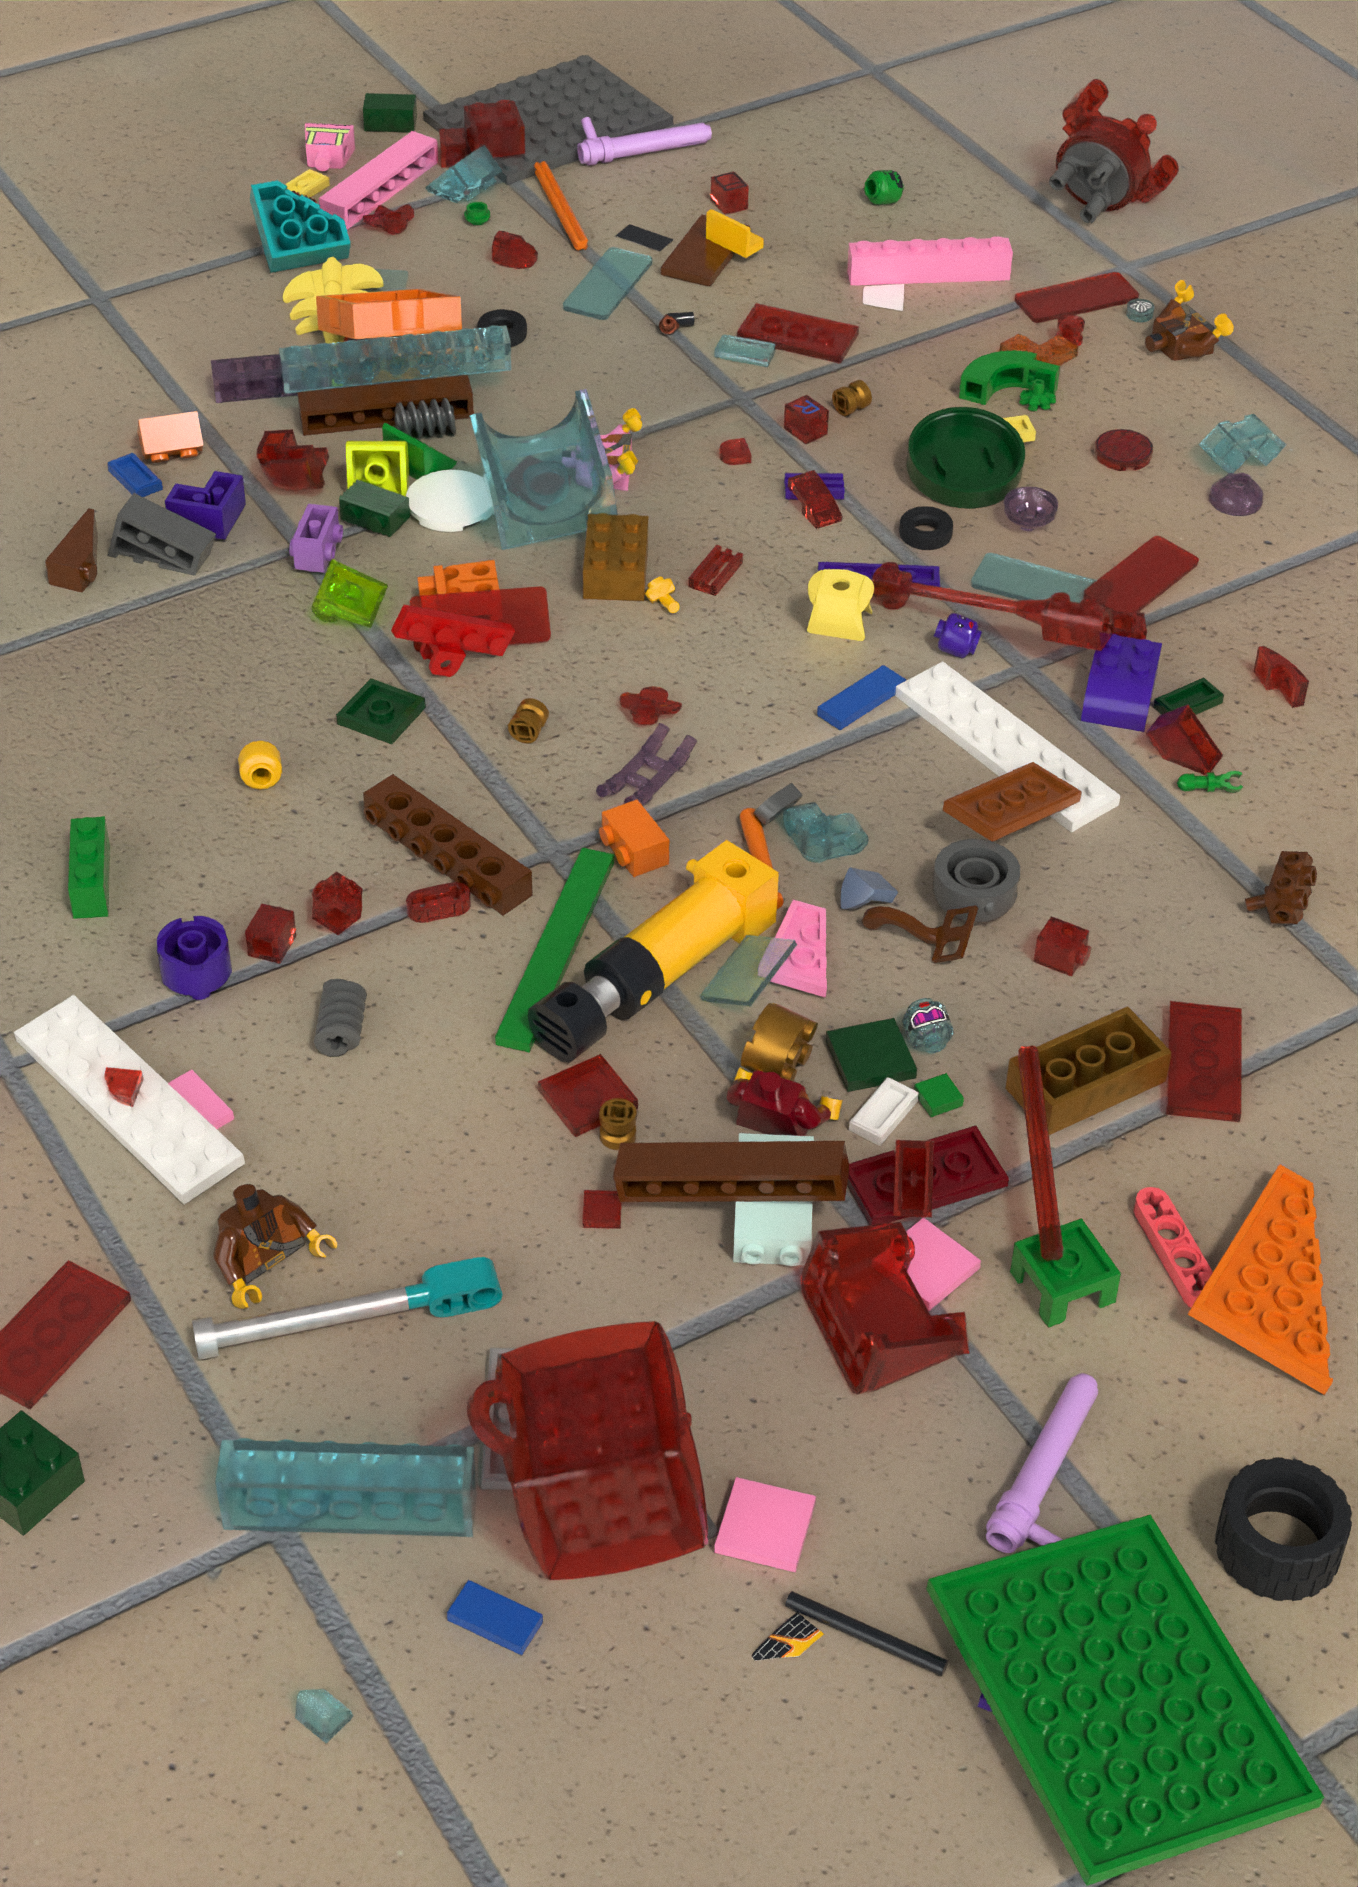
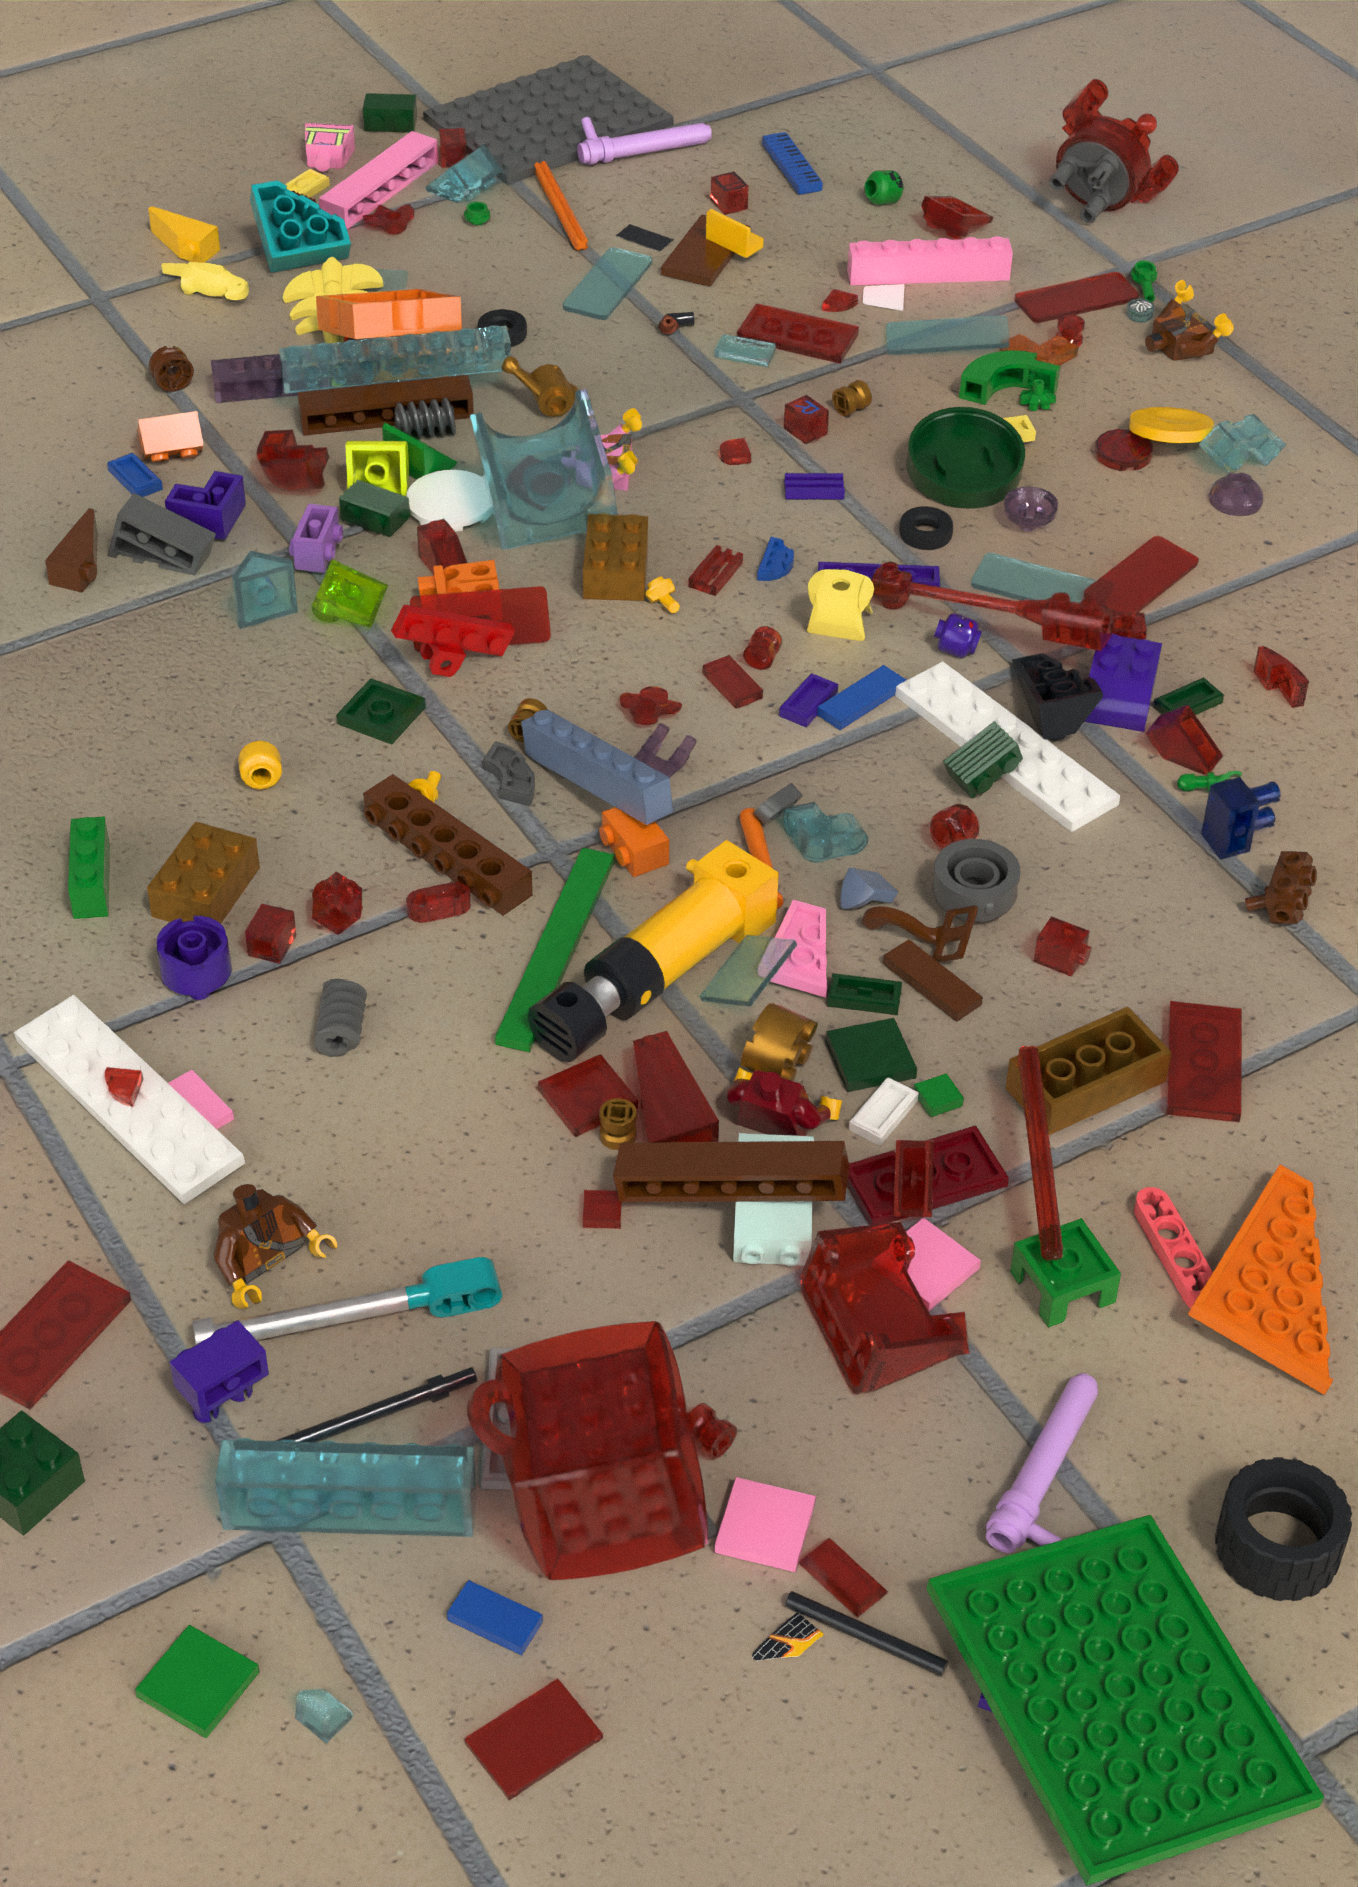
(171, 378): none -> reddish brown wheel
(185, 236): none -> yellow slope
(197, 1681): none -> green tile
(204, 874): none -> pearl gold brick
(208, 280): none -> light yellow animal
(219, 1370): none -> dark purple brick
(263, 589): none -> clear light blue slope
(427, 786): none -> yellow plate
(434, 1389): none -> black bar
(439, 545): none -> clear red slope
(496, 127): clear red brick -> none
(513, 251): clear red rock -> none
(513, 773): none -> dark grey tile
(533, 1739): none -> clear red piece
(547, 384): none -> pearl gold piece
(597, 766): none -> sand blue brick
(668, 1094): none -> clear red slope
(710, 1432): none -> clear red wheel
(732, 681): none -> clear red tile
(762, 648): none -> clear red wheel
(776, 561): none -> blue tile
(792, 163): none -> blue tile
(804, 701): none -> dark purple tile
(816, 499): clear red slope -> none
(839, 301): none -> clear red tile
(843, 1577): none -> clear red tile
(865, 994): none -> dark green tile
(928, 1025): clear light blue head -> none
(932, 980): none -> reddish brown tile
(947, 335): none -> clear light blue piece
(953, 215): none -> clear red slope
(954, 824): none -> clear red head
(983, 760): none -> dark green brick
(1012, 801): dark orange tile -> none
(1056, 696): none -> black wedge
(1145, 274): none -> green plate
(1170, 424): none -> yellow piece
(1235, 814): none -> clear blue brick

